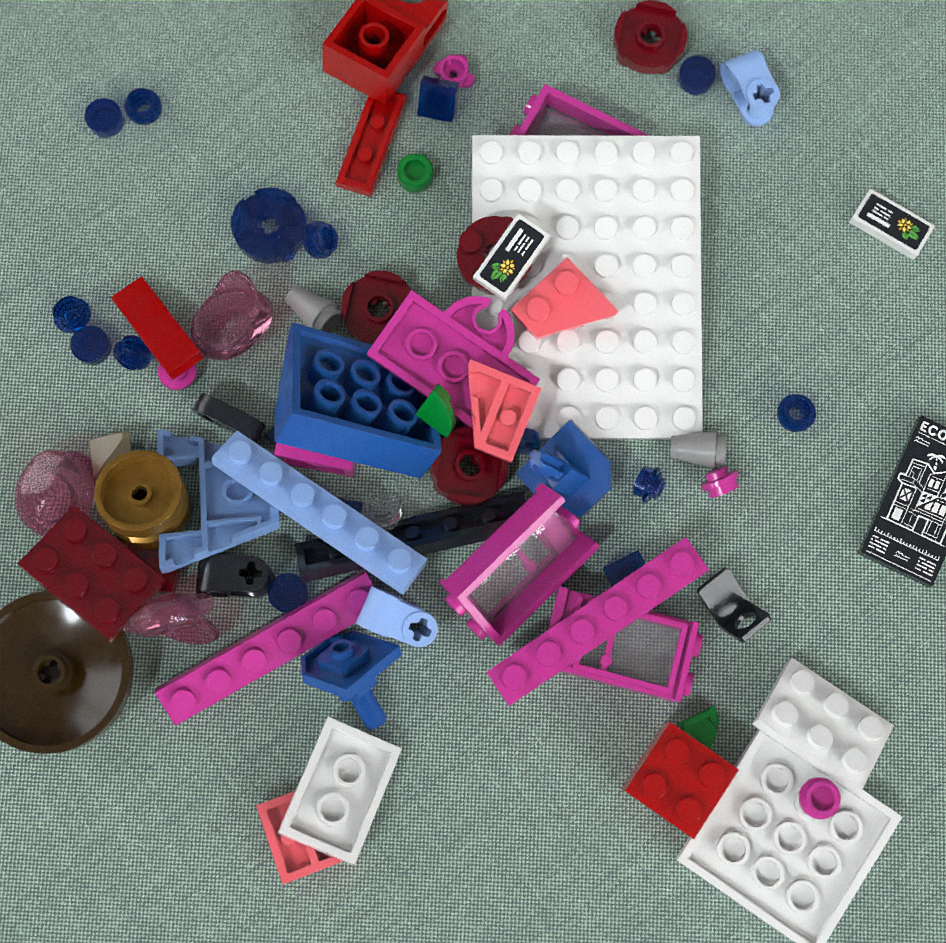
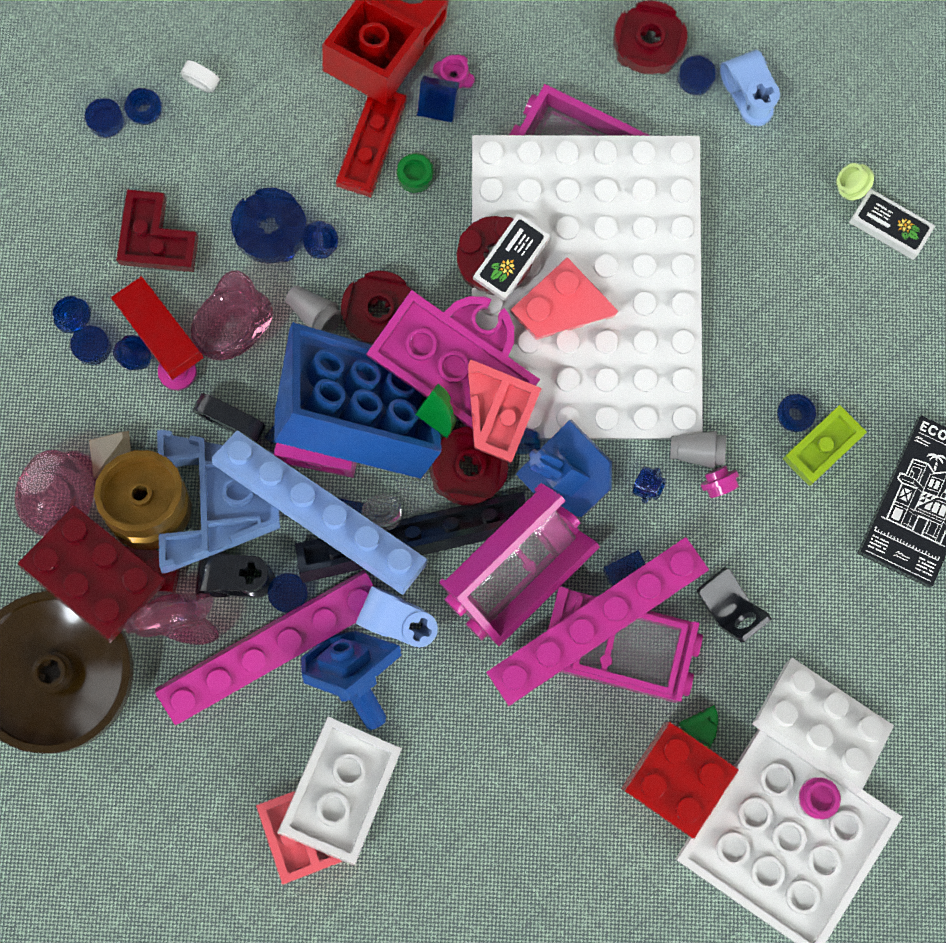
(146, 242): none -> dark red plate
(199, 76): none -> white tile
(824, 445): none -> lime plate
(855, 181): none -> yellowish green plate

